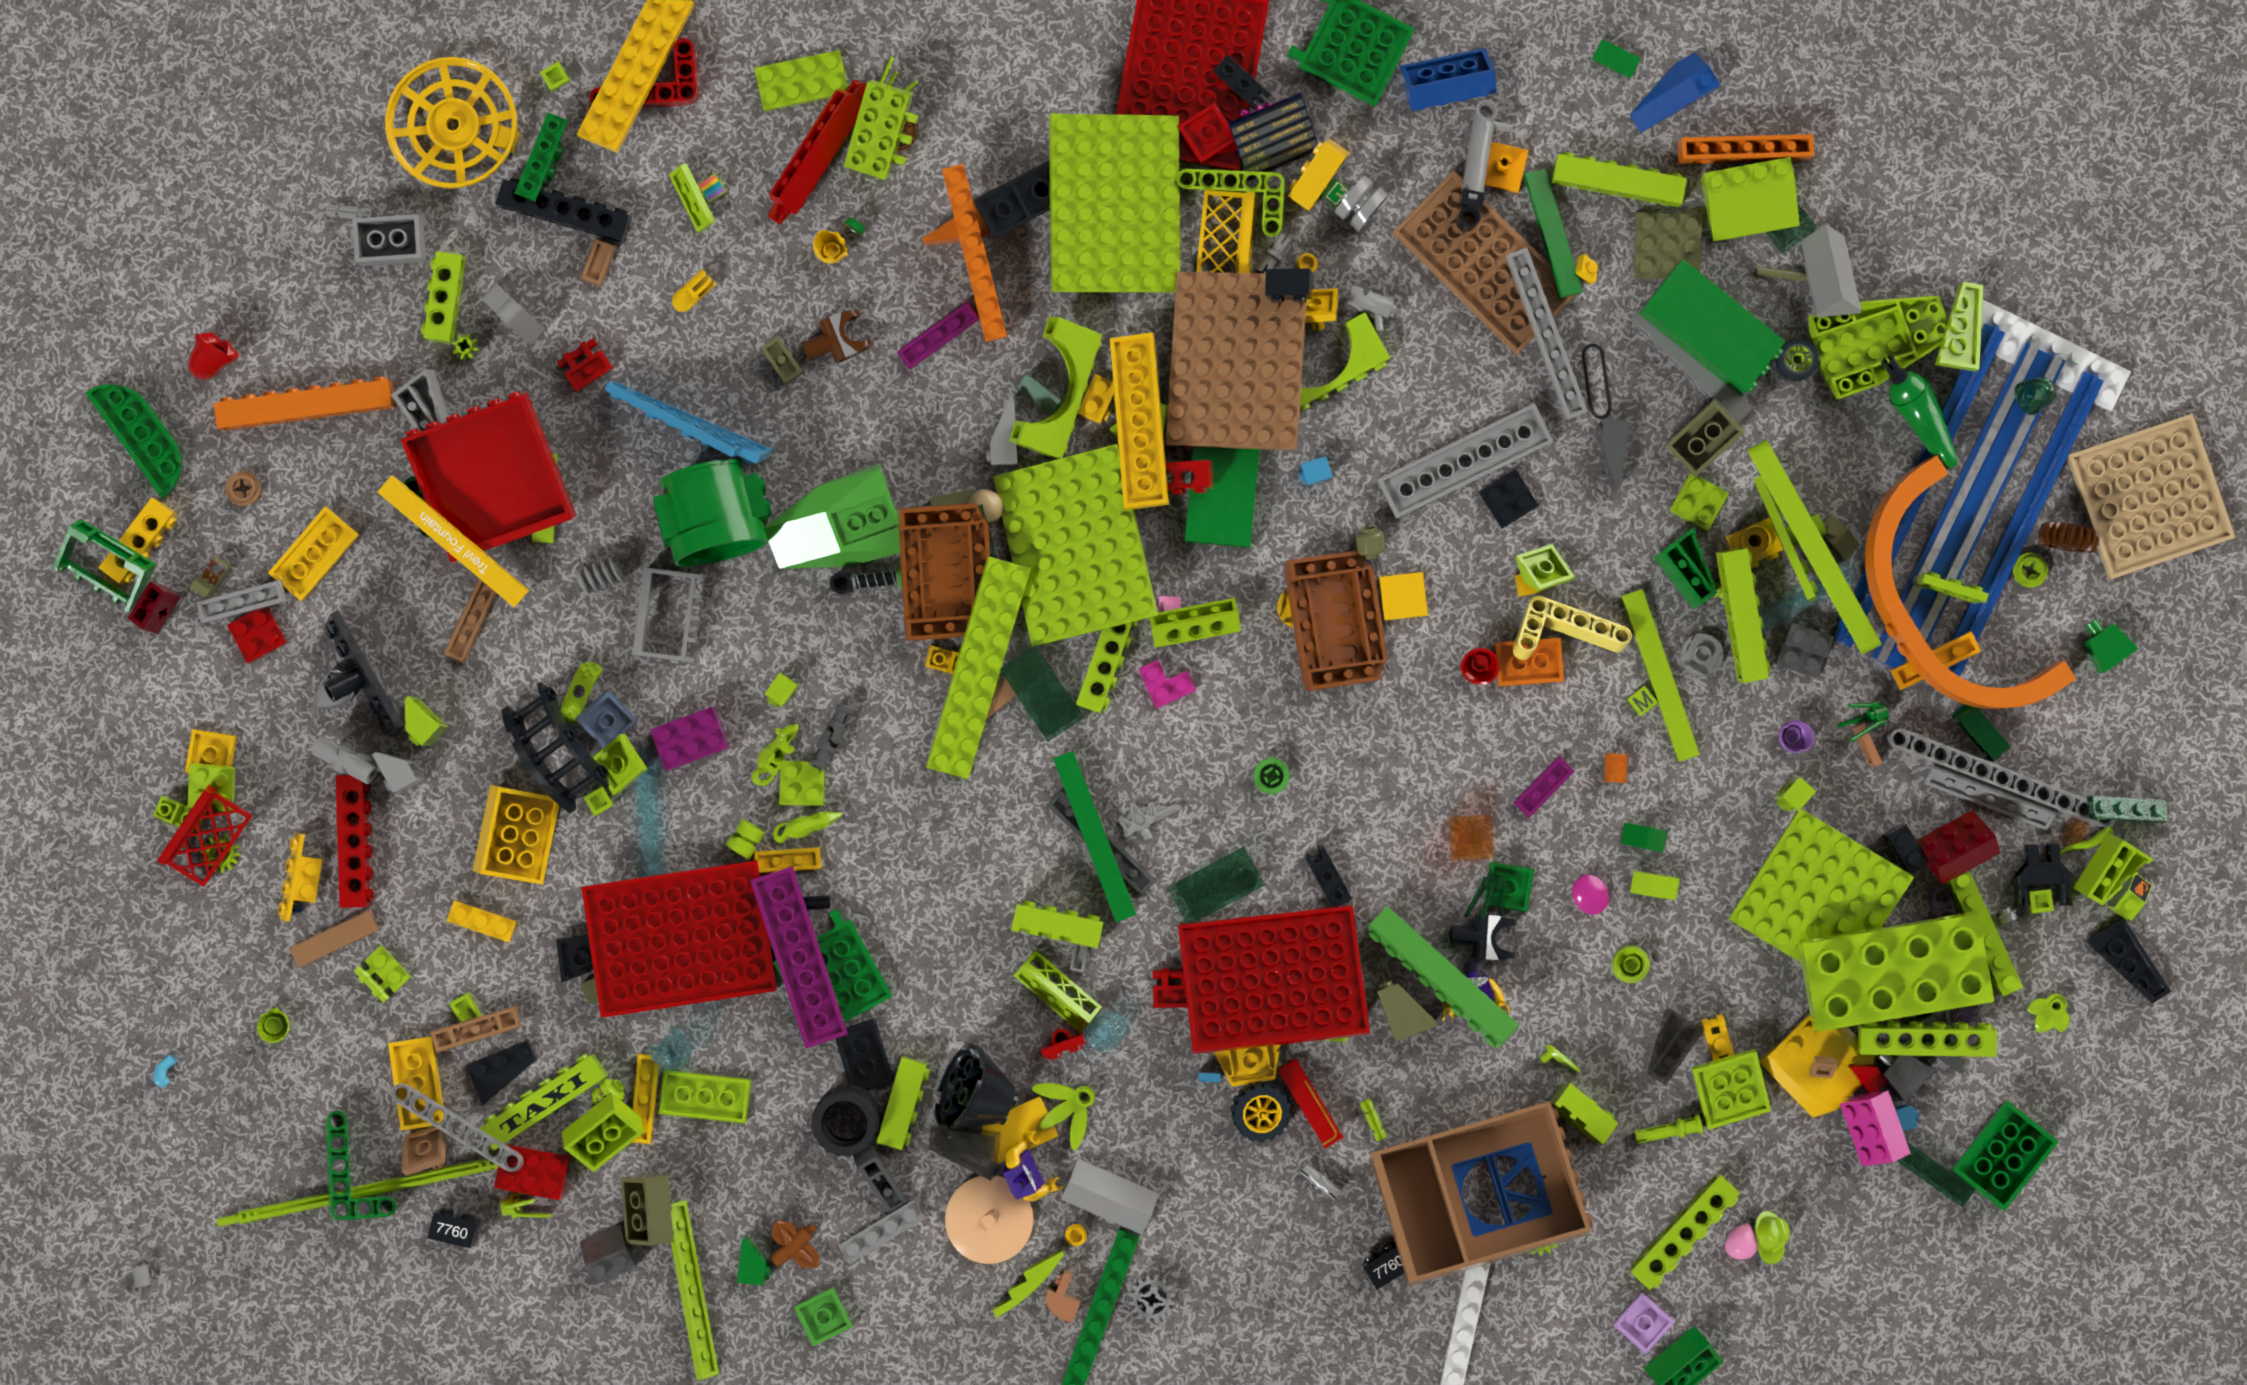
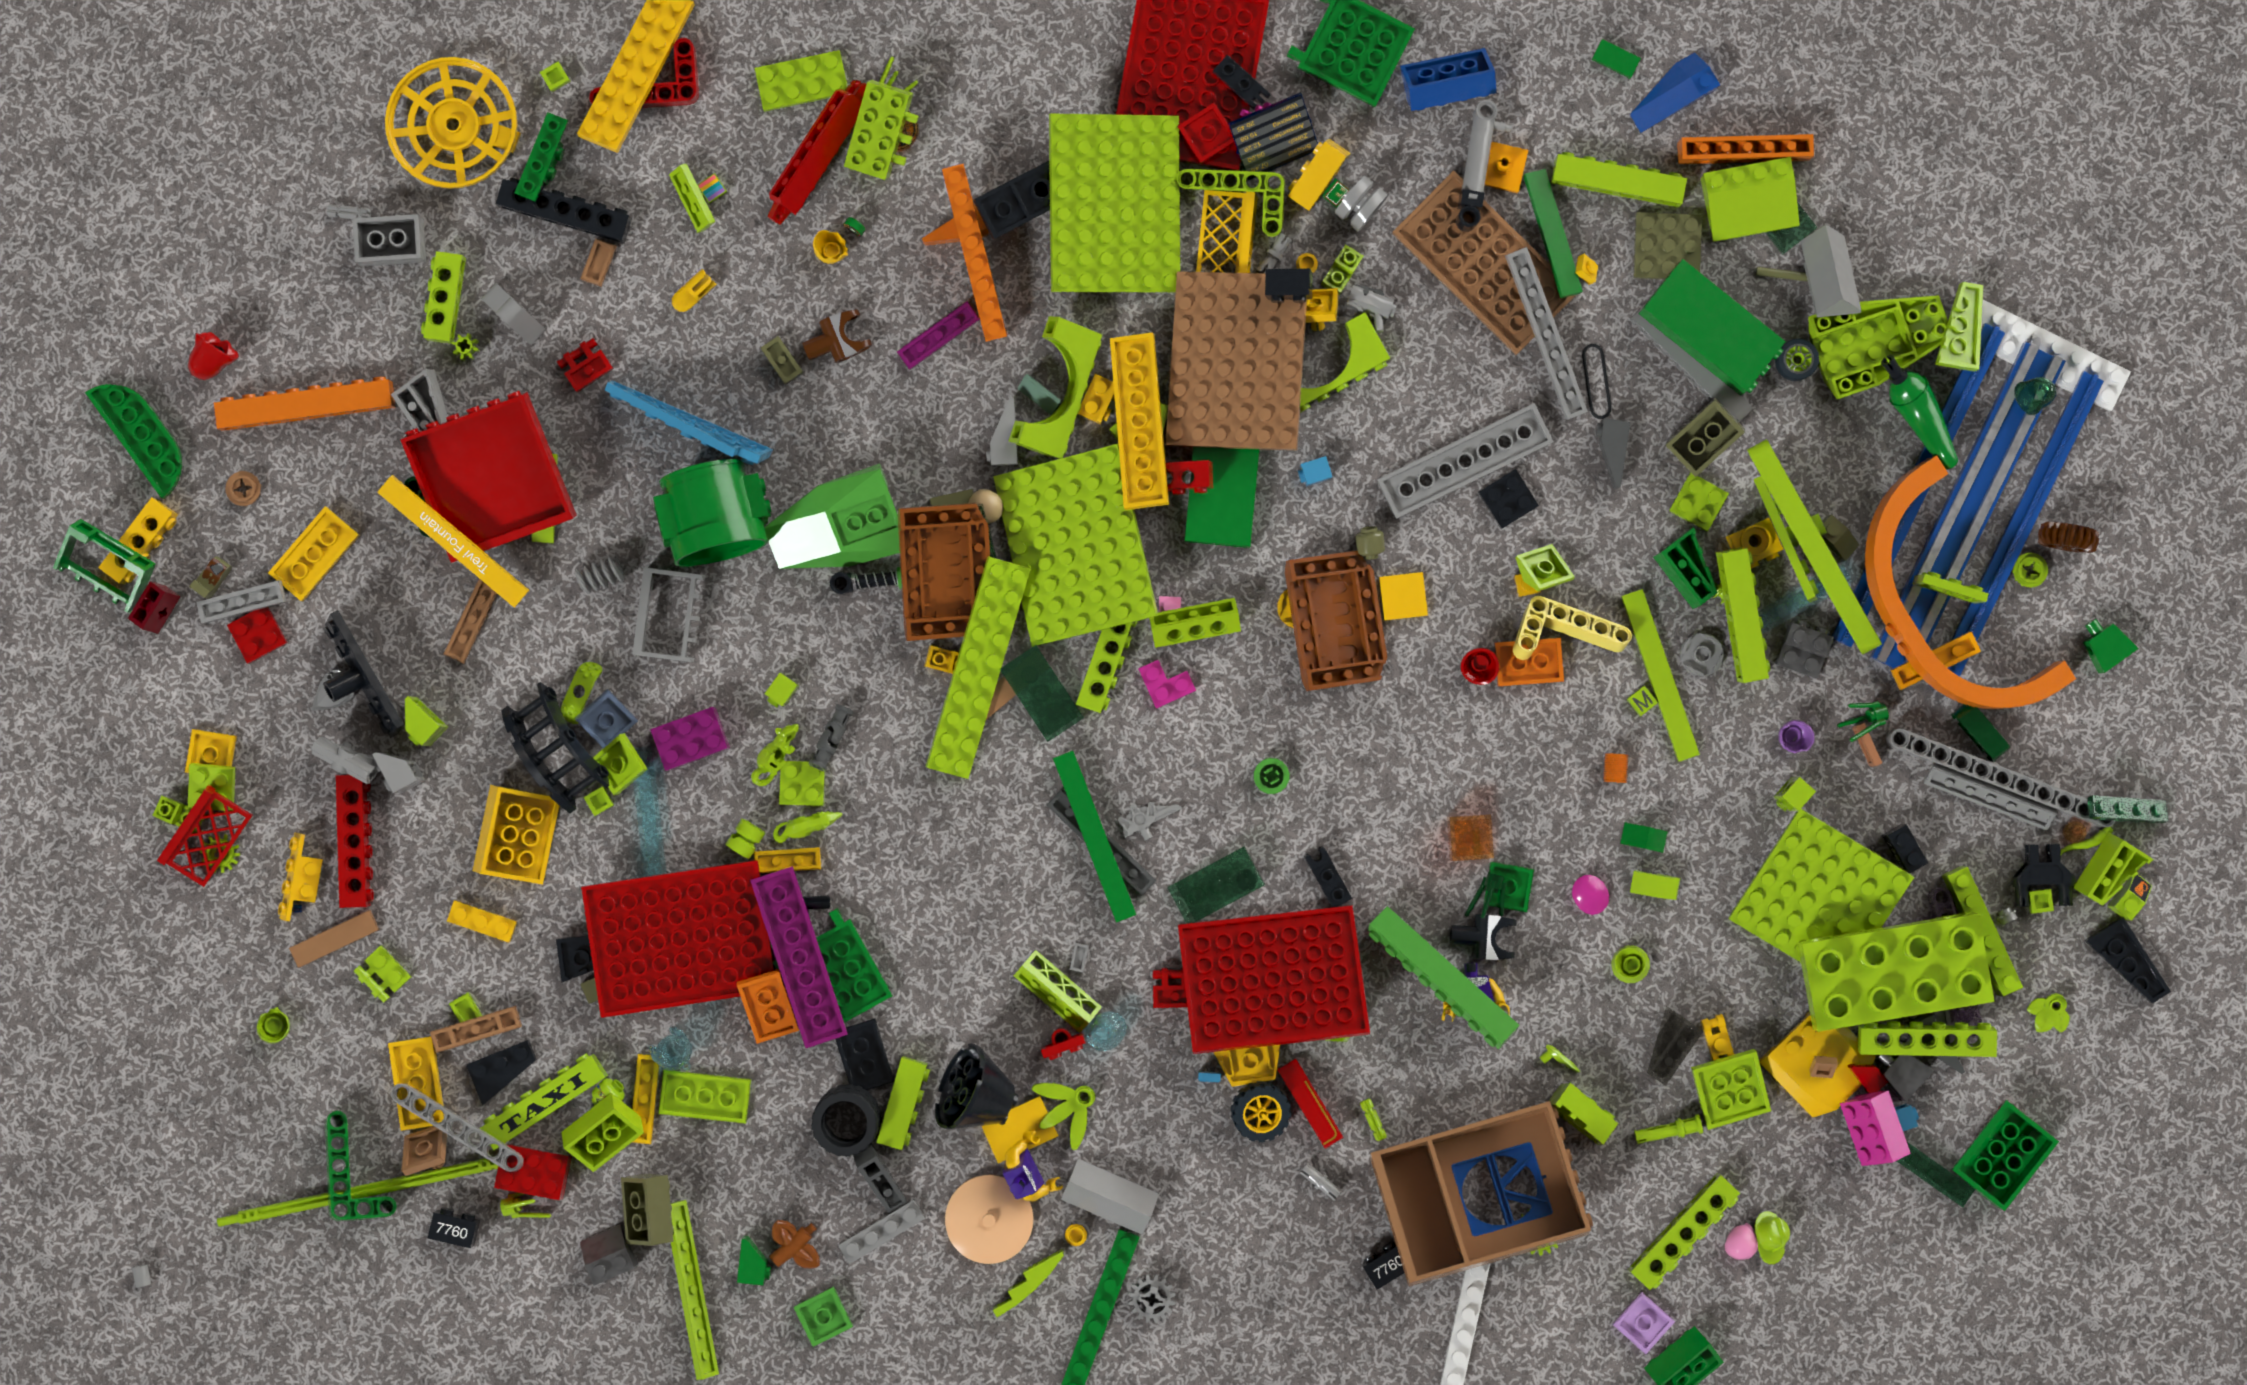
(161, 1070): medium azure arm -> none
(767, 1006): none -> orange plate
(968, 1147): clear smoke wedge -> none
(1057, 925): lime wedge -> none
(1059, 1302): nougat brick -> none
(1342, 269): none -> lime slope
(1401, 1011): olive slope -> none
(1543, 787): magenta tile -> none
(1958, 846): dark red brick -> none
(2151, 496): tan plate -> none

